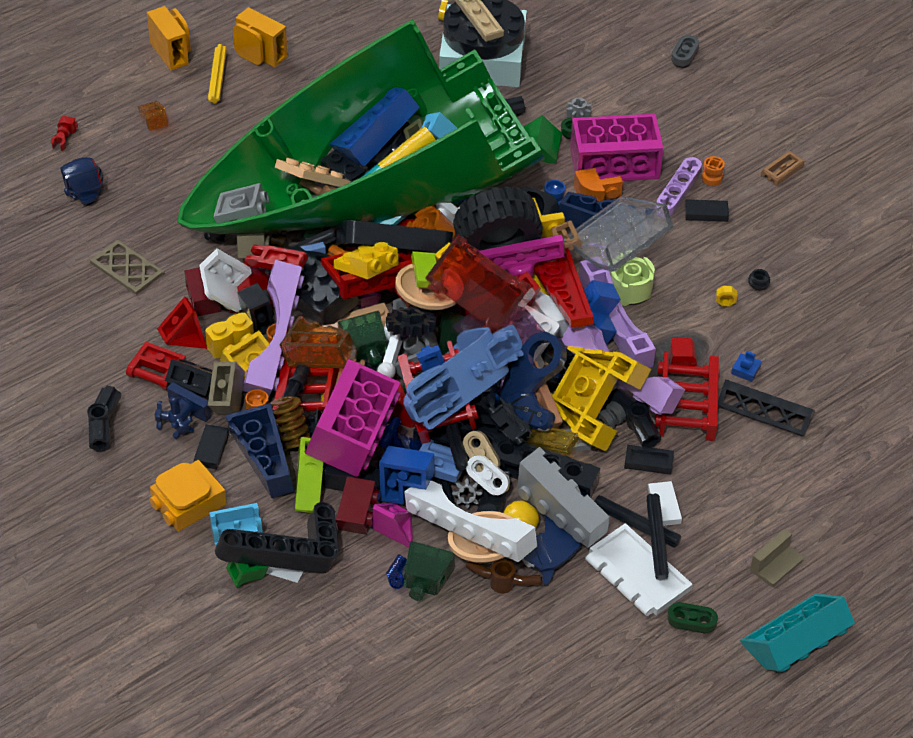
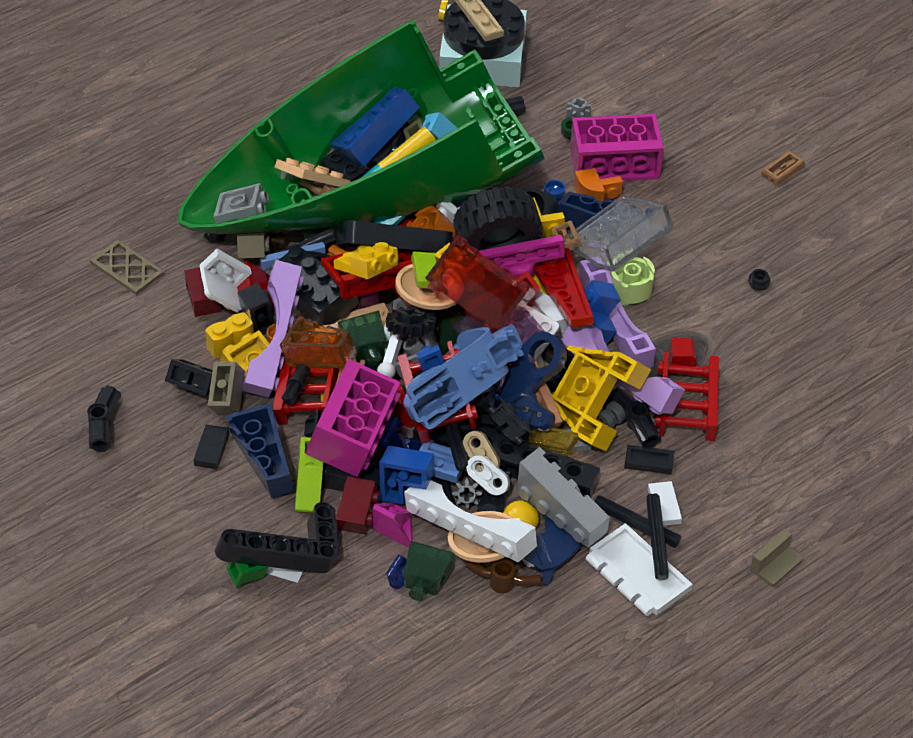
(65, 126): red piece -> none
(82, 179): dark blue piece -> none
(154, 115): clear orange bracket -> none
(154, 358): red plate -> none
(169, 36): light orange brick -> none
(182, 327): red slope -> none
(182, 405): dark blue piece -> none
(186, 494): light orange brick -> none
(217, 74): yellow axle -> none
(238, 518): medium azure hinge -> none
(256, 398): orange wheel -> none
(259, 38): light orange brick -> none
(266, 255): red hinge -> none
(292, 420): pearl gold piece -> none
(546, 137): green slope -> none
(681, 187): lavender beam -> none
(685, 50): dark grey plate -> none
(692, 617): dark green plate -> none
(706, 210): black tile -> none
(713, 171): orange wheel -> none
(726, 296): yellow tile -> none
(746, 366): blue tile -> none
(769, 399): black fence -> none
(799, 631): teal slope -> none

